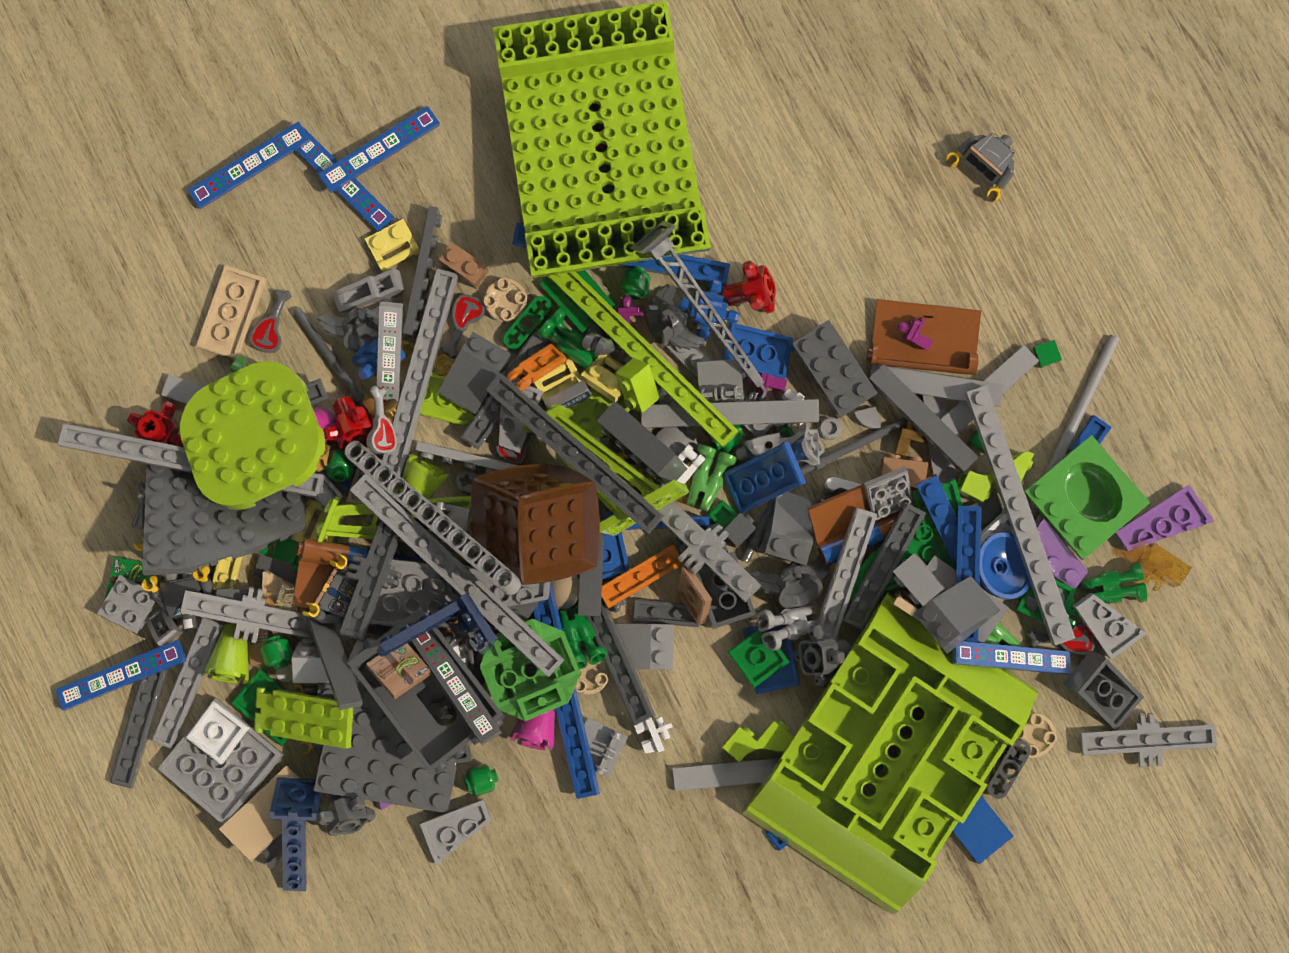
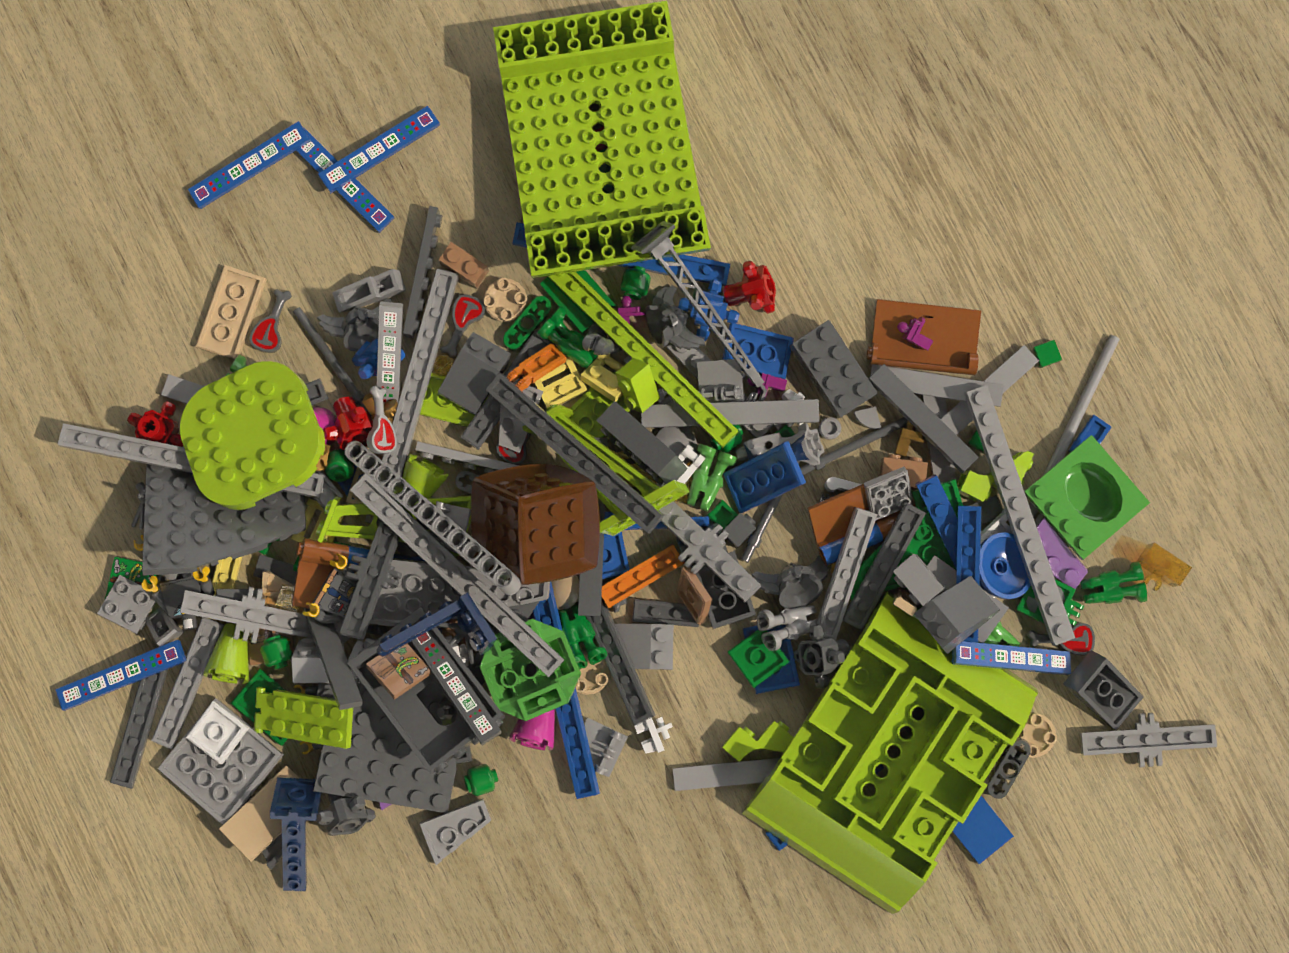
(285, 551): green tile -> none
(285, 674): white sticker -> none
(389, 240): light yellow plate -> none
(408, 348): clear yellow plate -> none
(570, 396): light grey slope -> none
(789, 529): dark grey slope -> none
(988, 157): dark grey torso -> none
(1107, 626): light grey wing -> none
(1170, 517): medium lavender wing -> none

